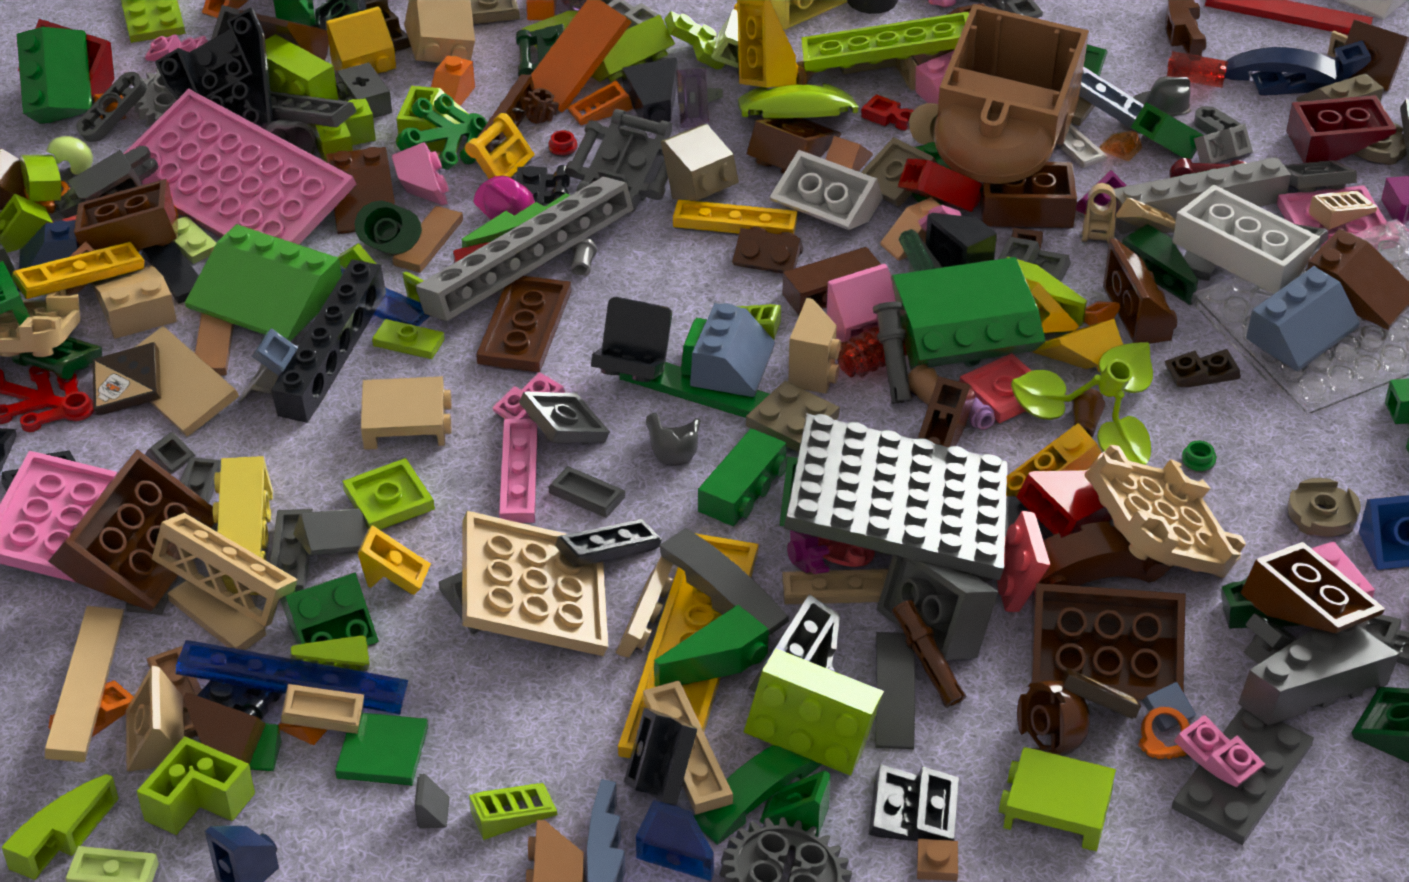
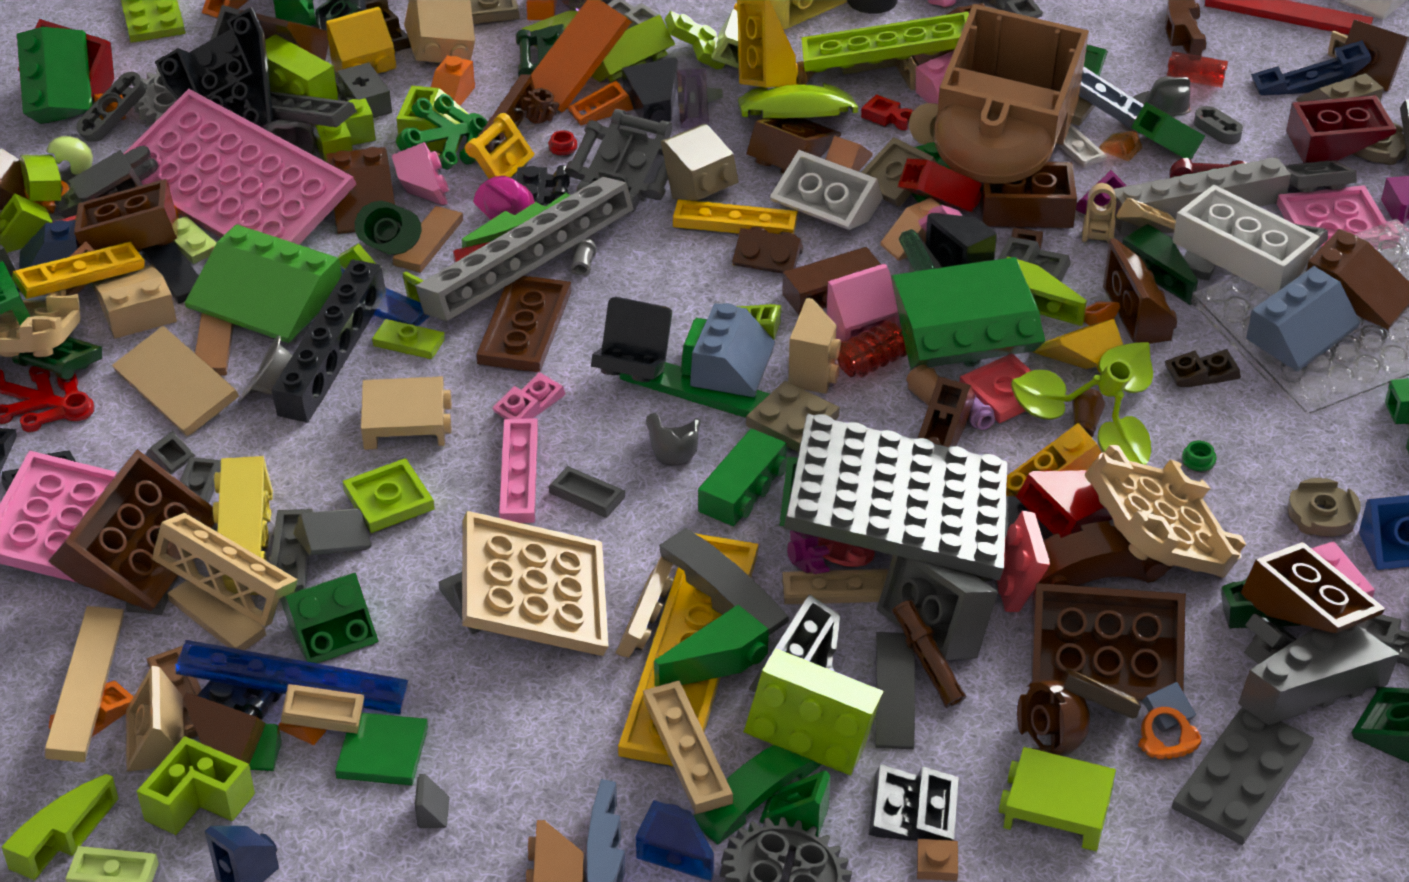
(126, 379): tile -> none
(162, 46): bright pink slope -> none
(274, 351): sand blue tile -> none
(342, 653): lime slope -> none
(387, 558): yellow slope -> none
(505, 821): lime slope -> none
(564, 417): dark grey plate -> none
(608, 542): black tile -> none
(660, 756): black slope -> none
(892, 338): dark grey pin -> none
(1052, 315): yellow slope -> none
(1222, 757): bright pink slope -> none
(1223, 144): light grey slope -> none
(1283, 59): dark blue slope -> none
(1340, 208): tan slope -> none

